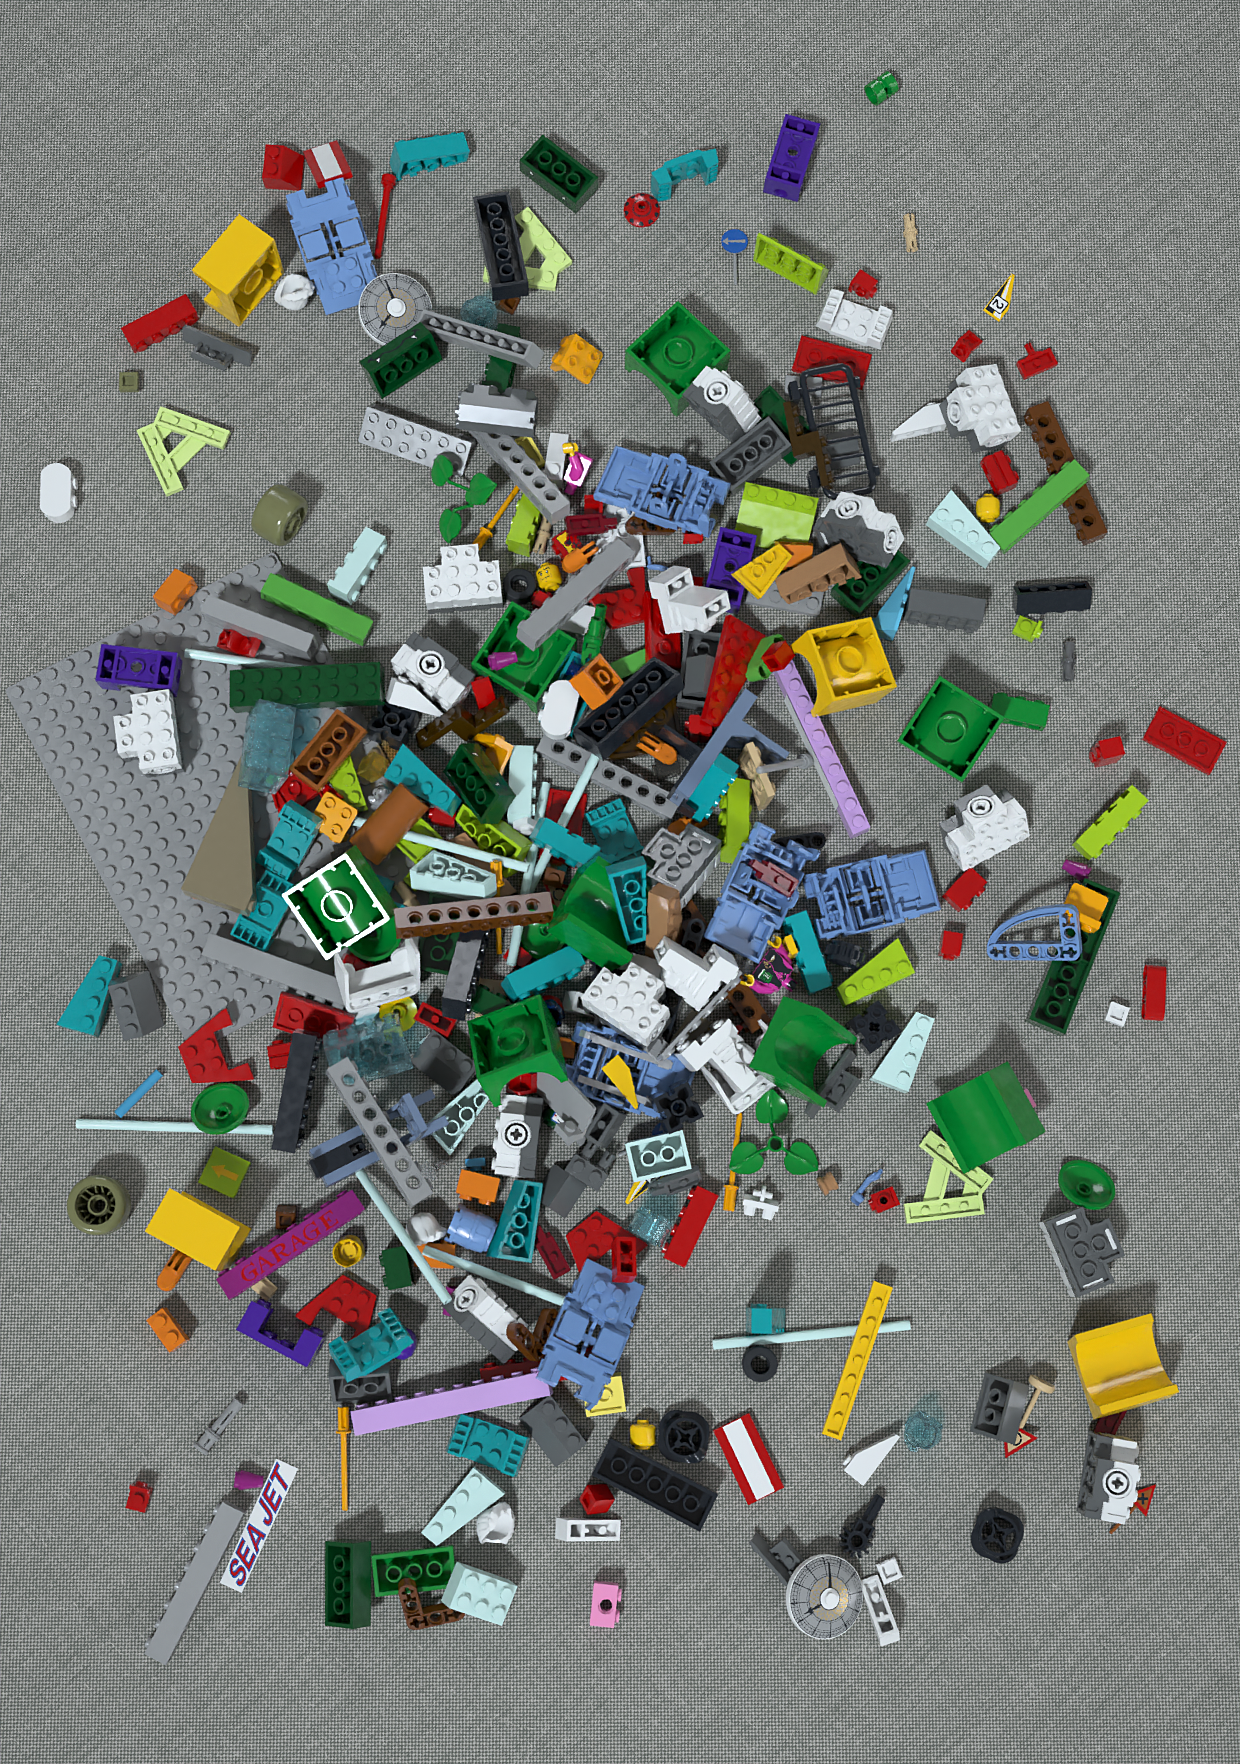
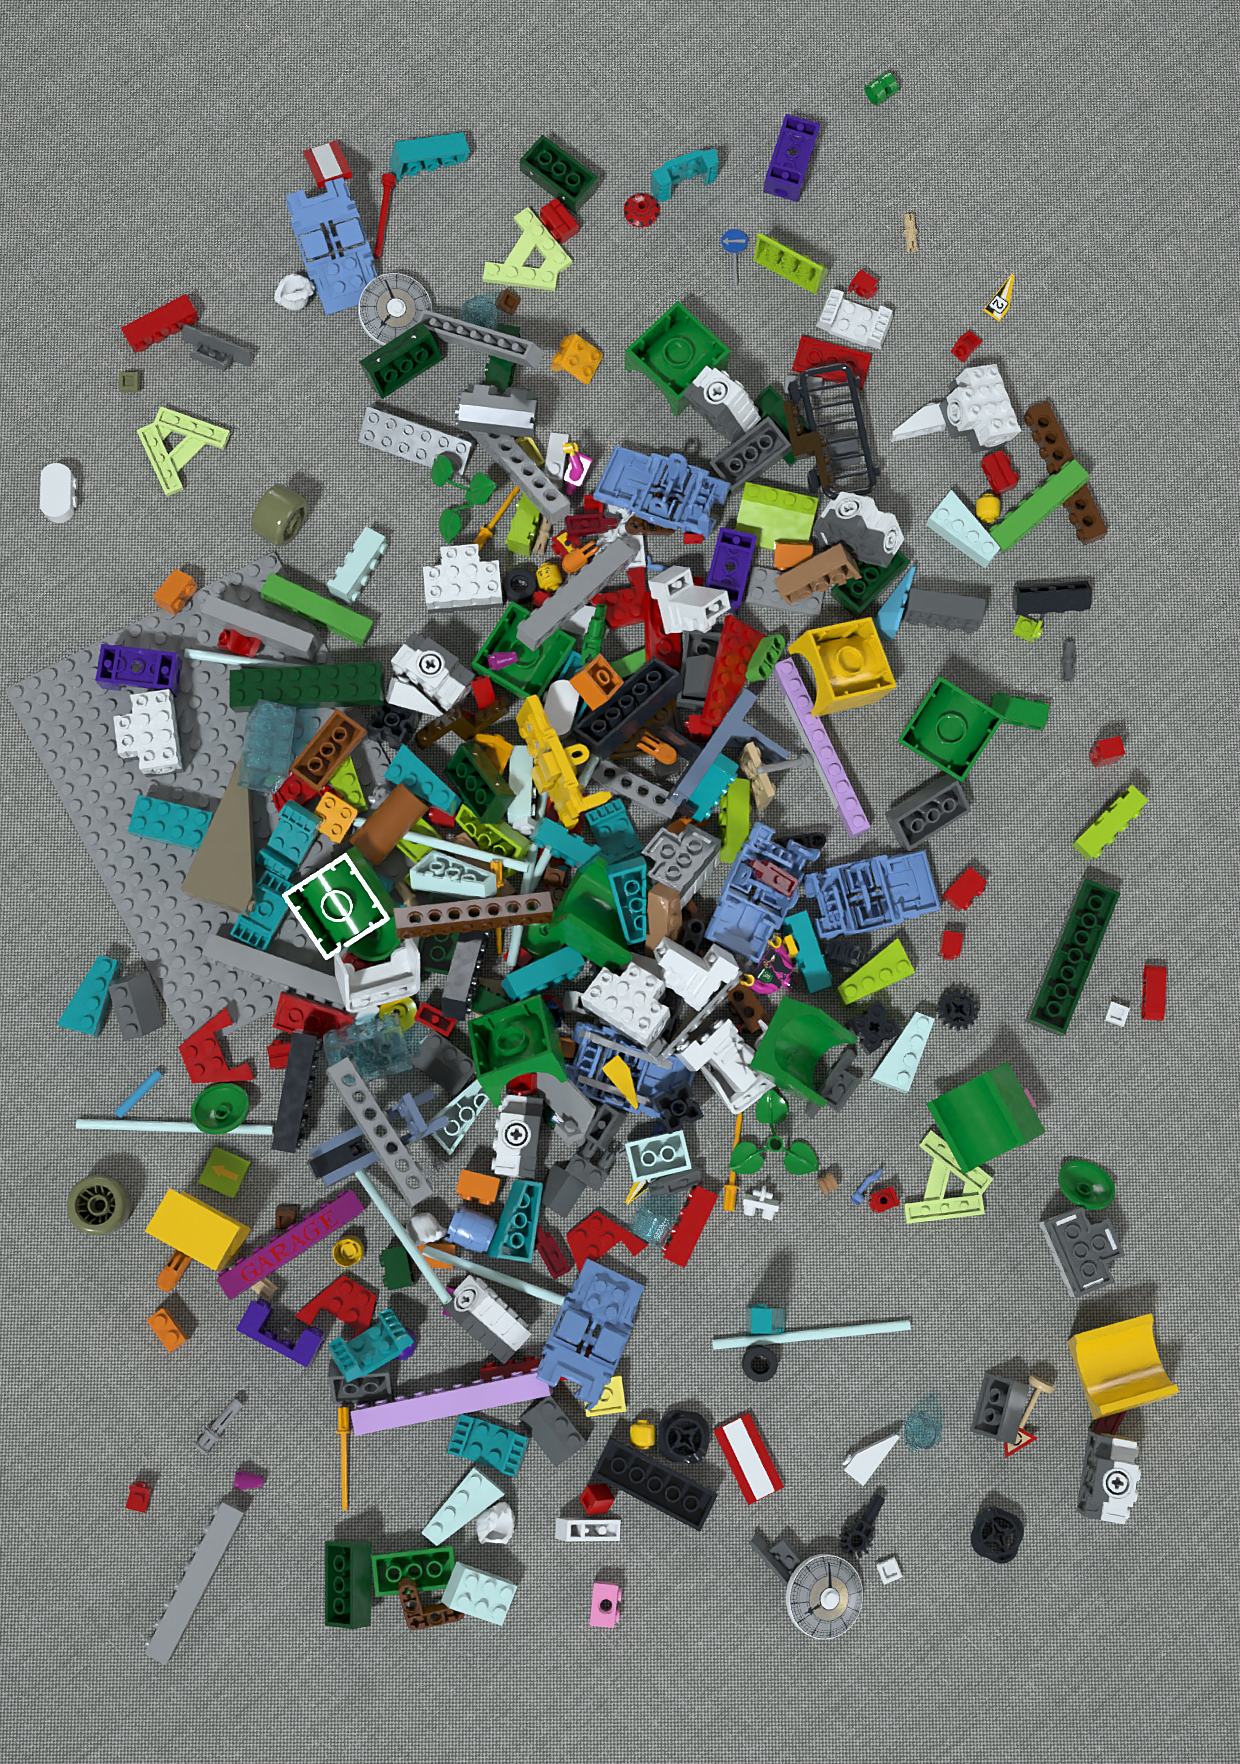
(169, 823): none -> teal brick
(239, 270): yellow piece -> none
(258, 1525): sticker -> none
(282, 168): red slope -> none
(372, 766): clear yellow brick -> none
(475, 1164): dark azure plate -> none
(501, 246): black brick -> none
(535, 1342): reddish brown beam -> none
(556, 768): none -> yellow piece
(559, 221): none -> red brick
(573, 668): clear blue bush -> none
(624, 1259): red brick -> none
(762, 570): yellow wing -> none
(778, 656): red brick -> none
(857, 1360): yellow plate -> none
(879, 1611): white slope -> none
(928, 812): none -> dark grey brick
(963, 1015): none -> black gear
(983, 826): white piece -> none
(1025, 954): medium blue beam -> none
(1036, 362): red plate -> none
(1076, 869): magenta cone -> none
(1089, 905): light orange bracket -> none
(1143, 1503): piece -> none
(1184, 740): red tile -> none

